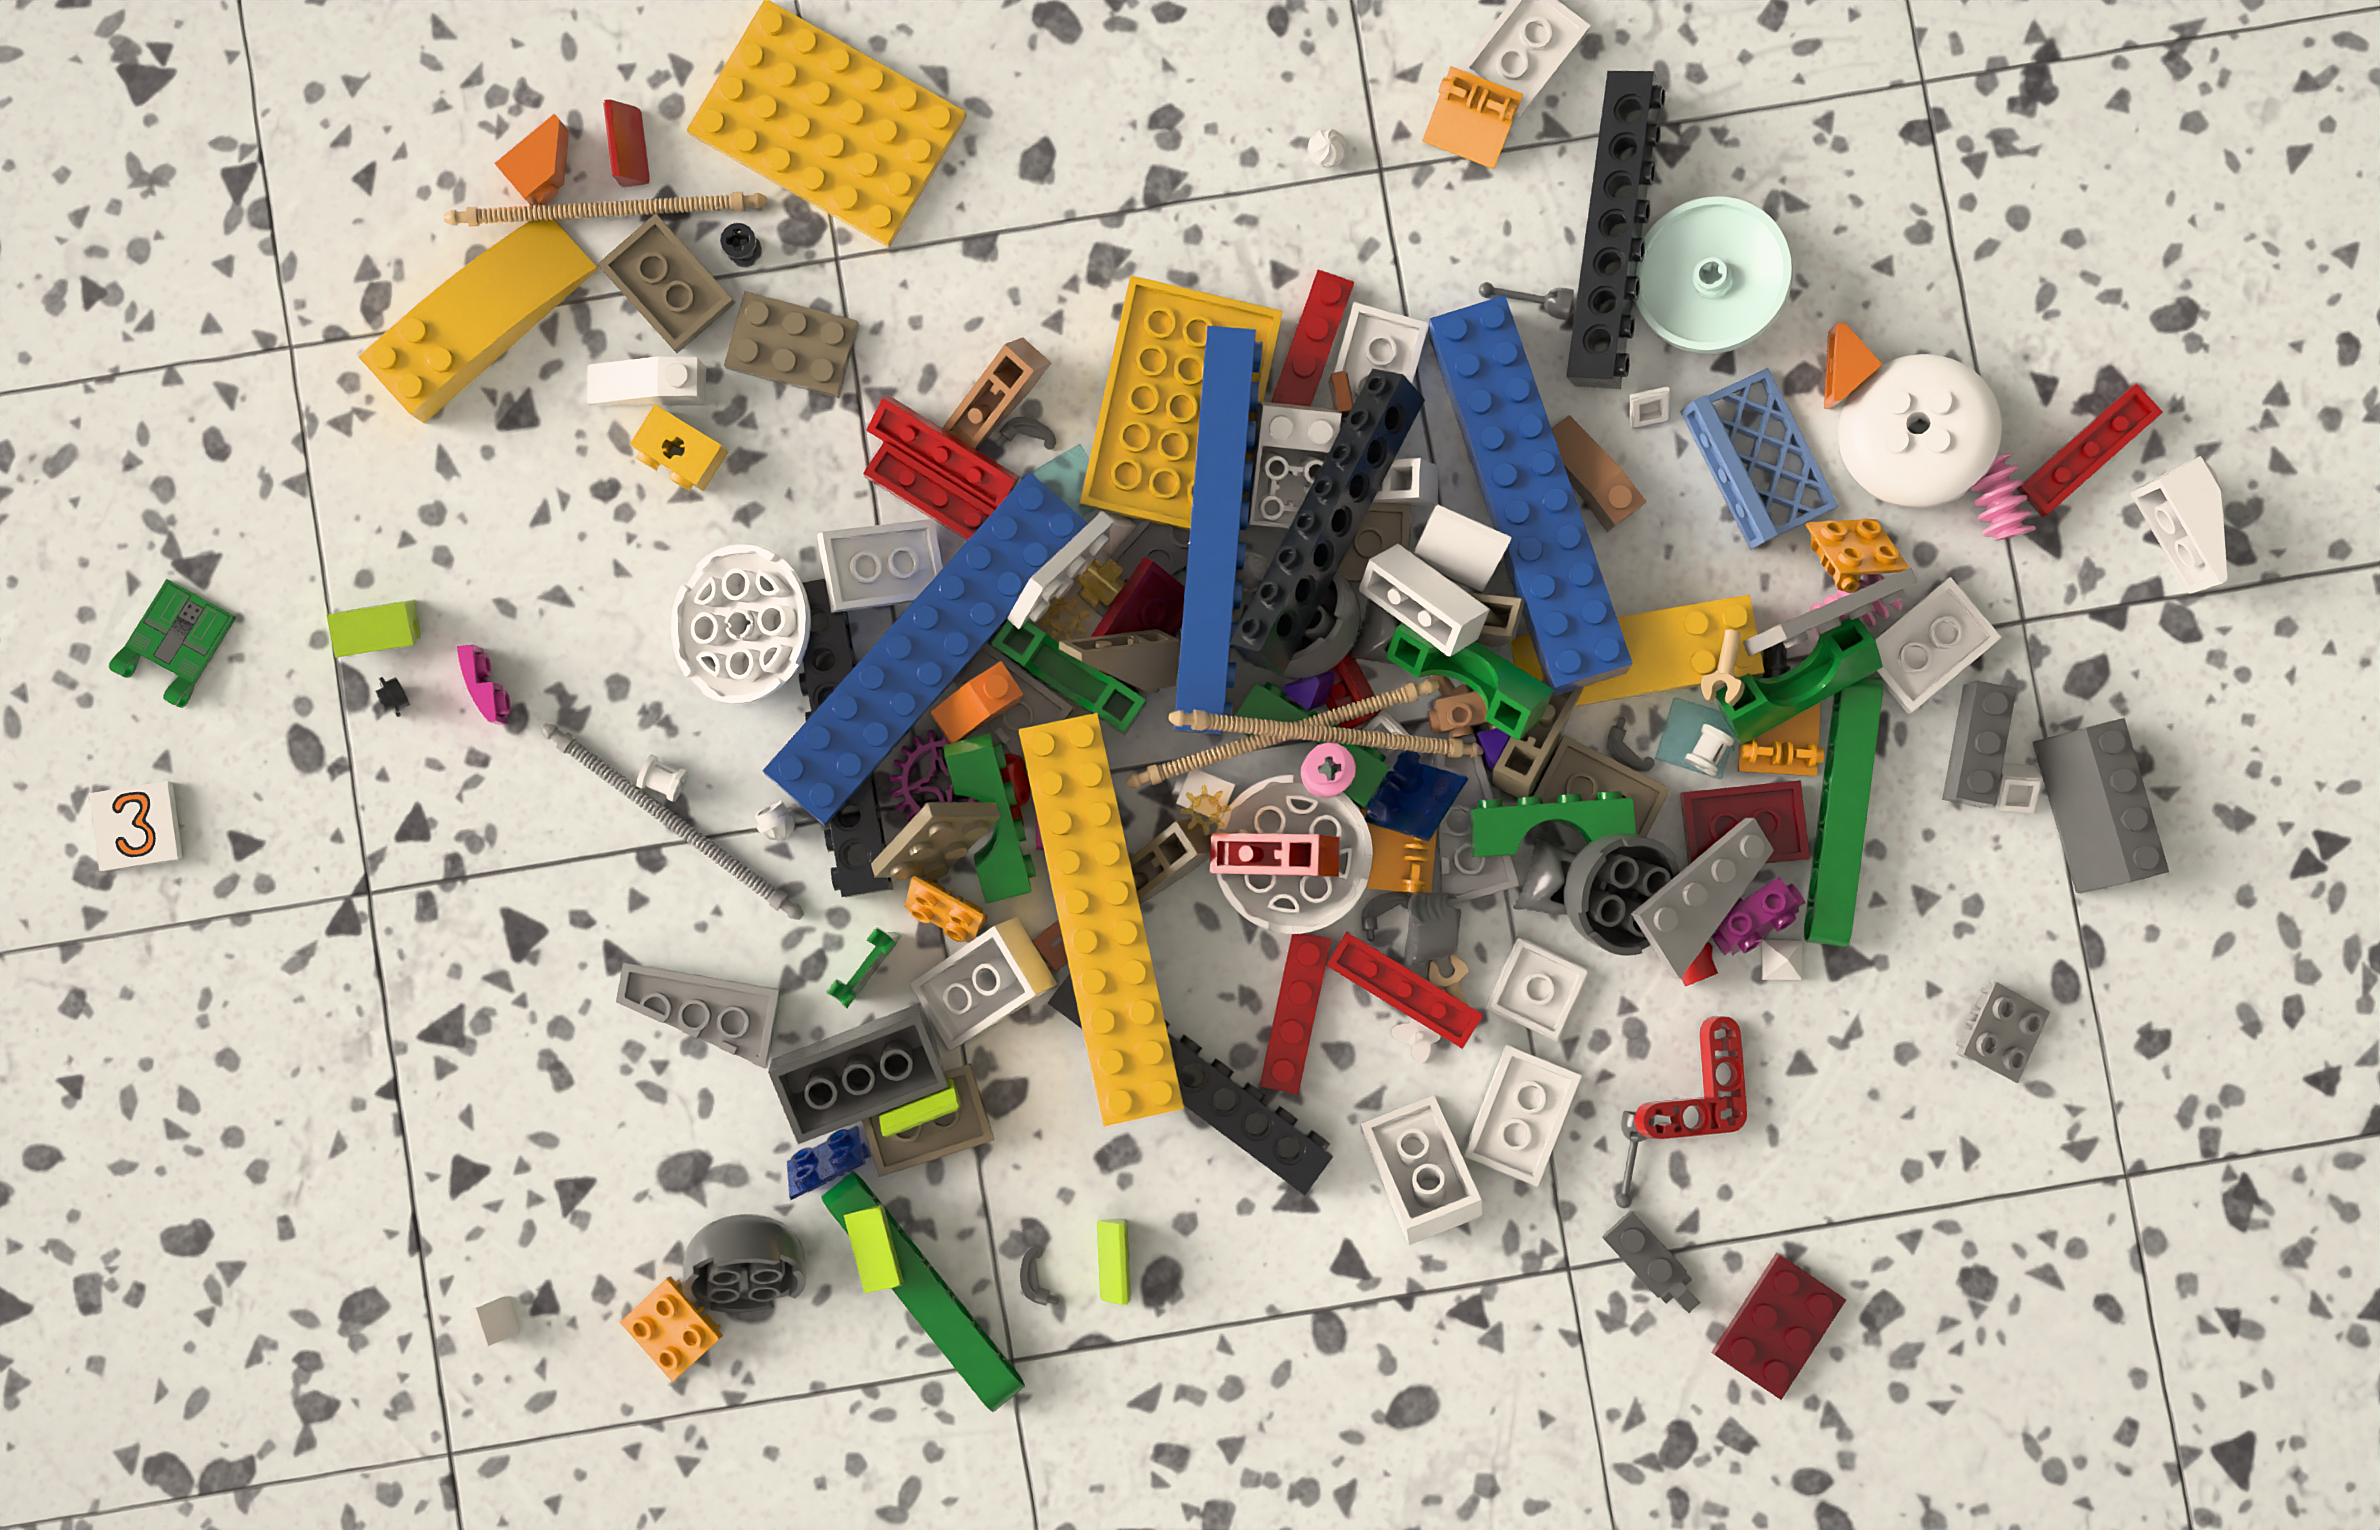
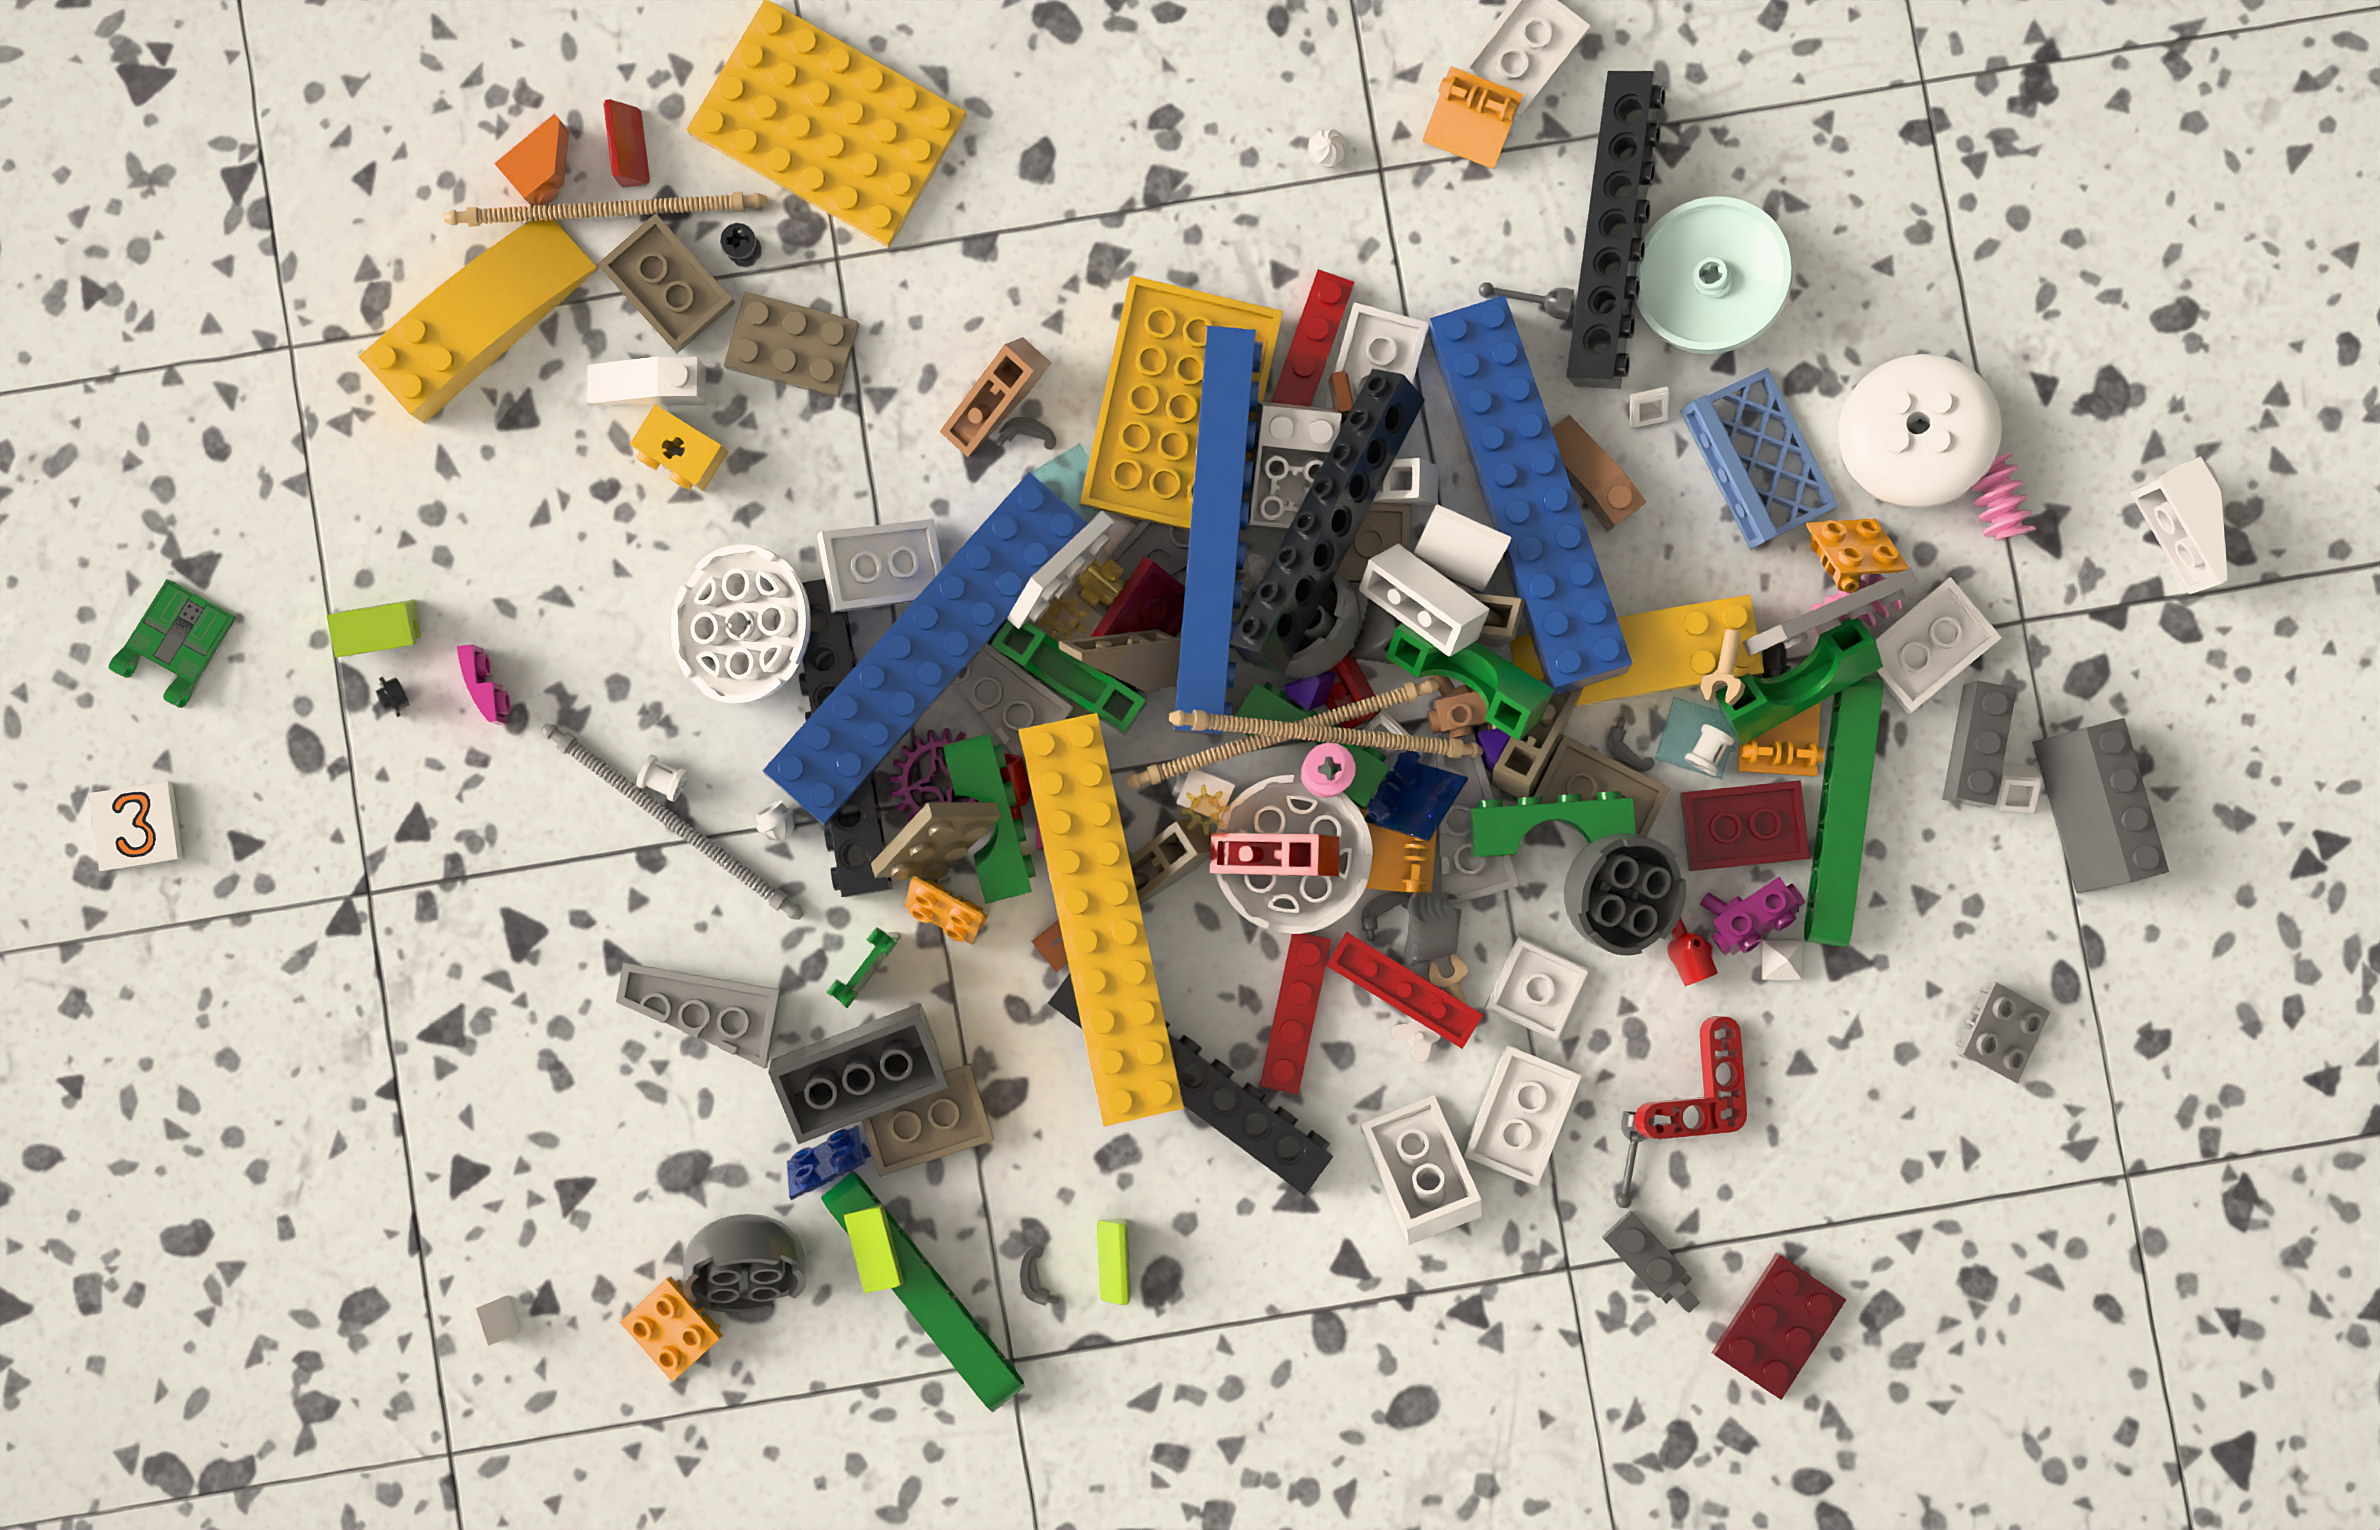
(920, 1110): lime slope -> none
(927, 491): red plate -> none
(942, 452): red plate -> none
(977, 703): orange slope -> none
(983, 983): white slope -> none
(1546, 879): dark grey hair -> none
(1697, 900): light grey wing -> none
(1847, 364): orange slope -> none
(2089, 450): red plate -> none

